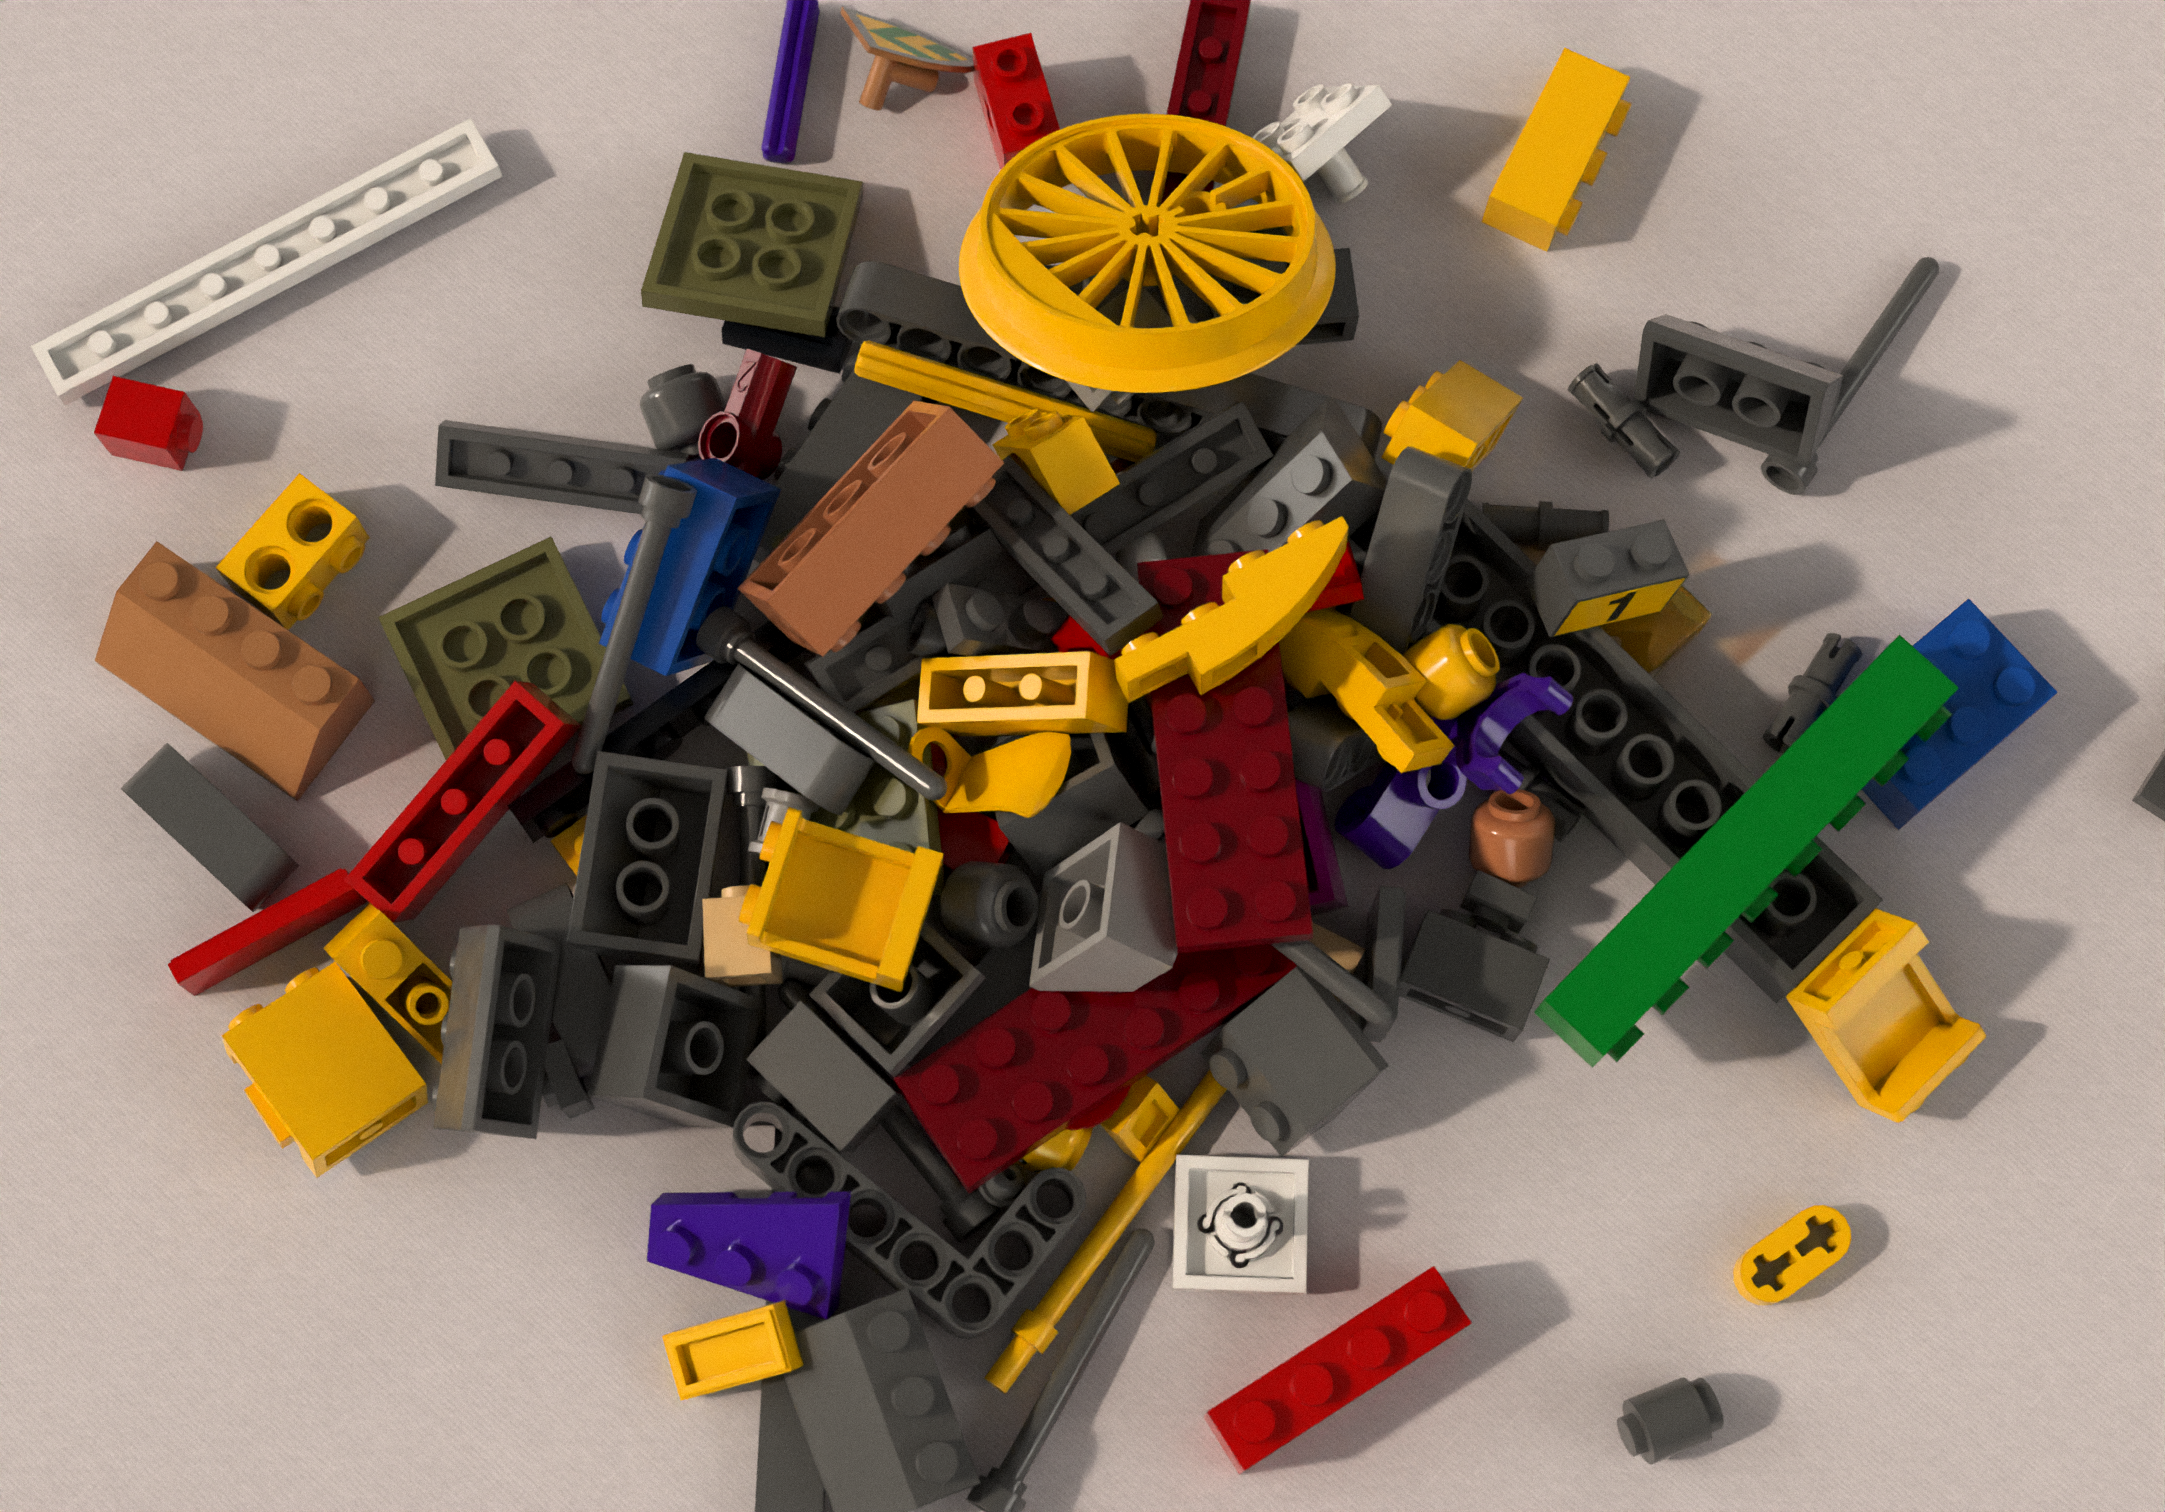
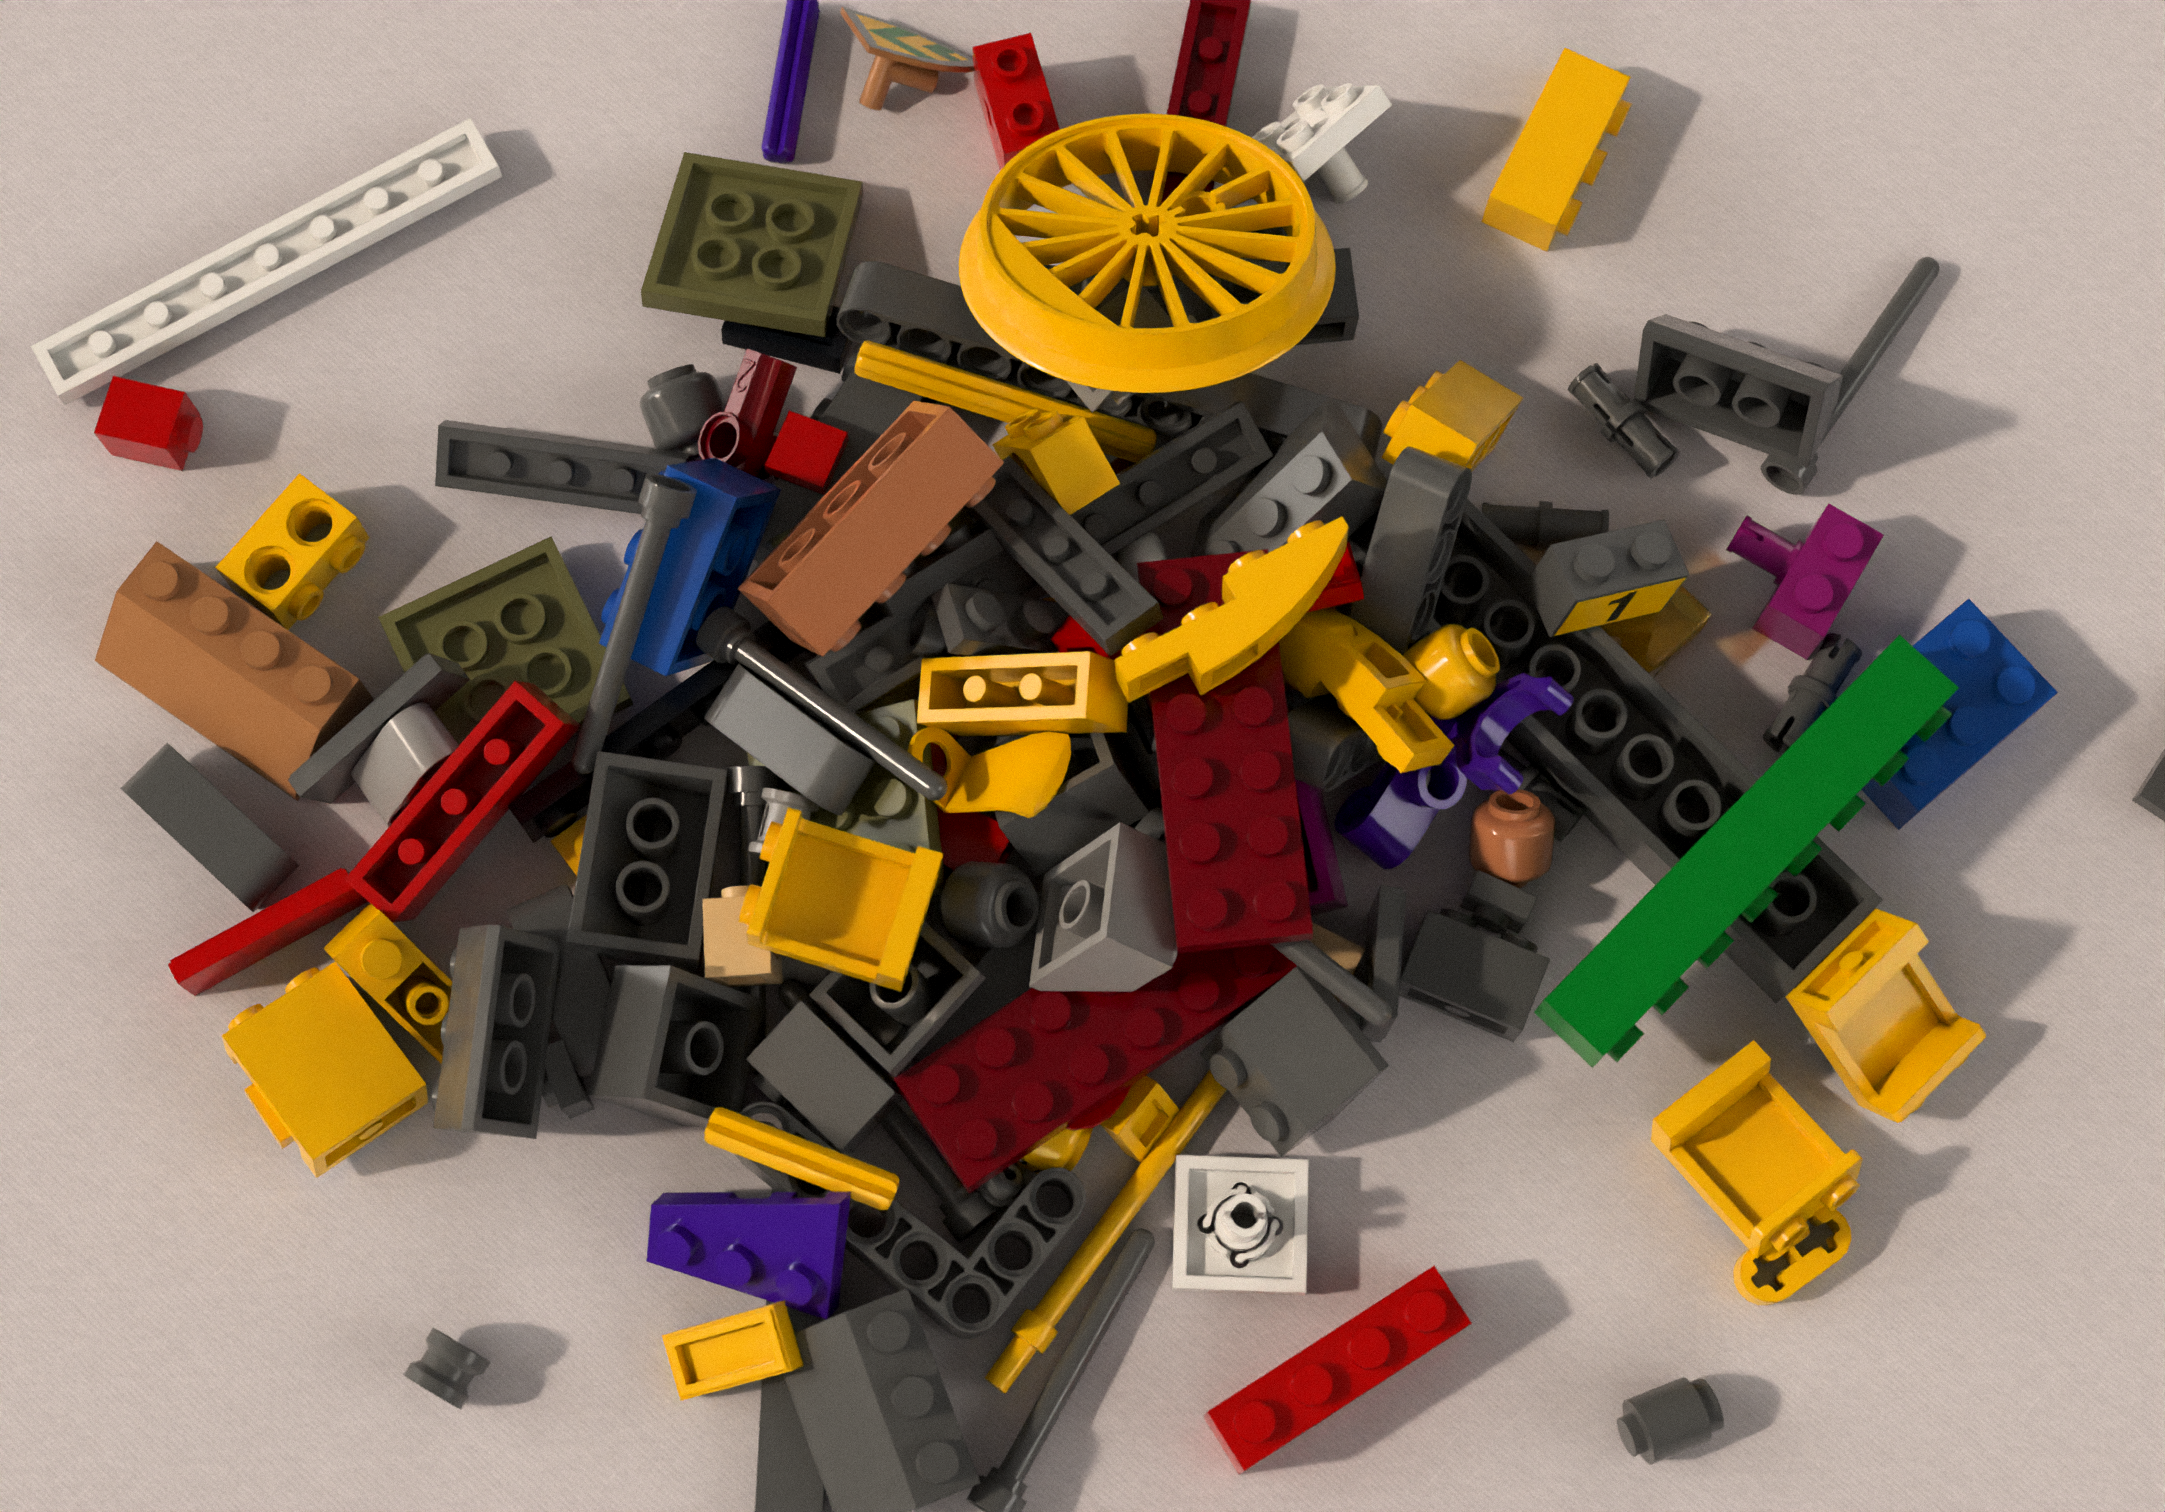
(329, 769): none -> dark grey tile
(403, 759): none -> light grey beam
(446, 1368): none -> dark grey wheel
(801, 1158): none -> yellow axle
(806, 452): none -> red tile
(1755, 1153): none -> yellow panel
(1809, 575): none -> magenta brick

